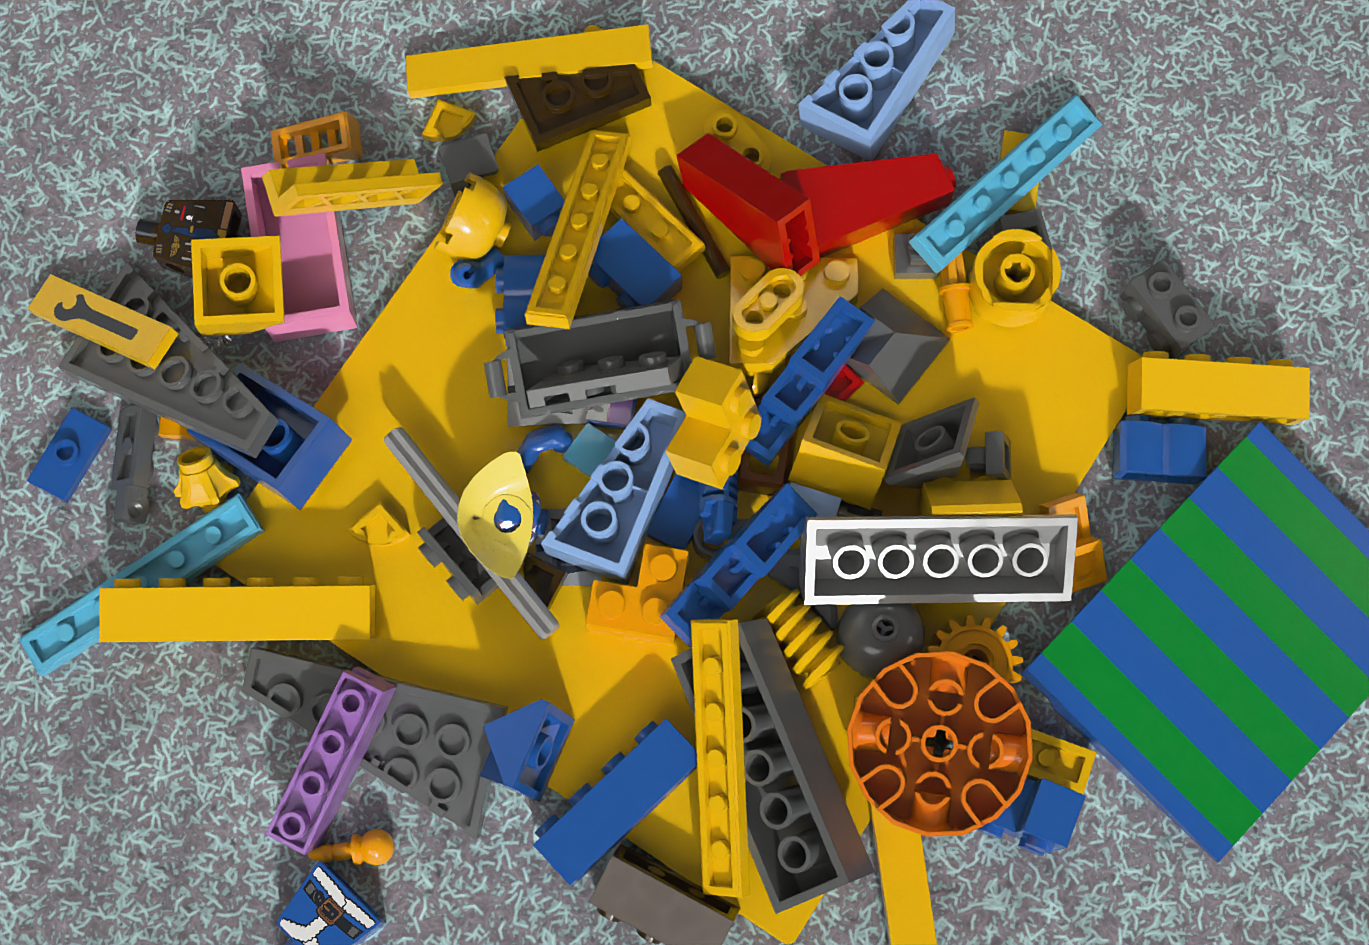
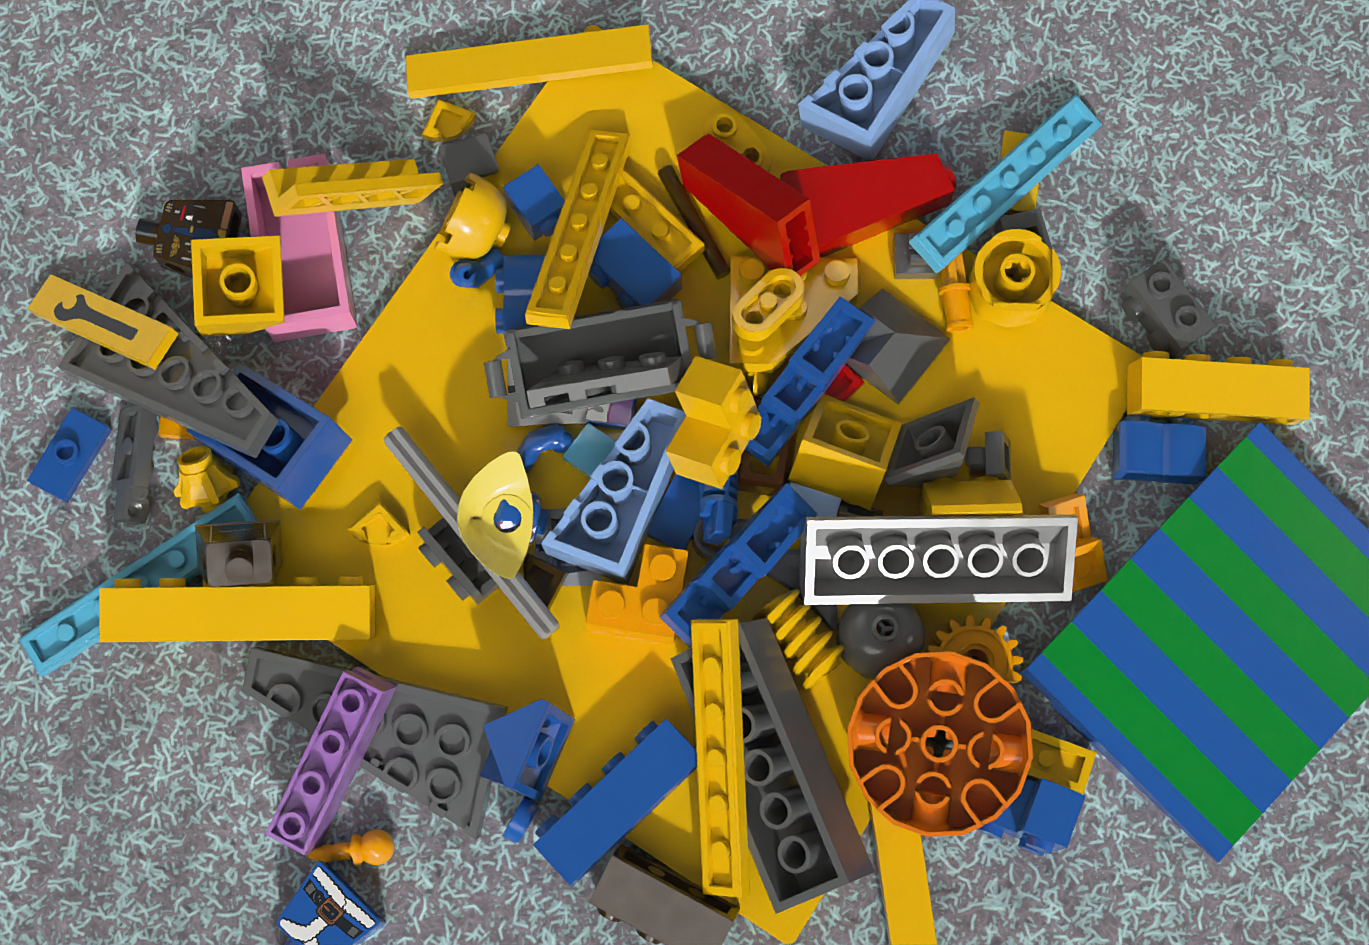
(239, 552): none -> dark brown torso
(331, 124): light orange slope -> none
(520, 820): none -> blue tile
(573, 104): dark brown wing -> none

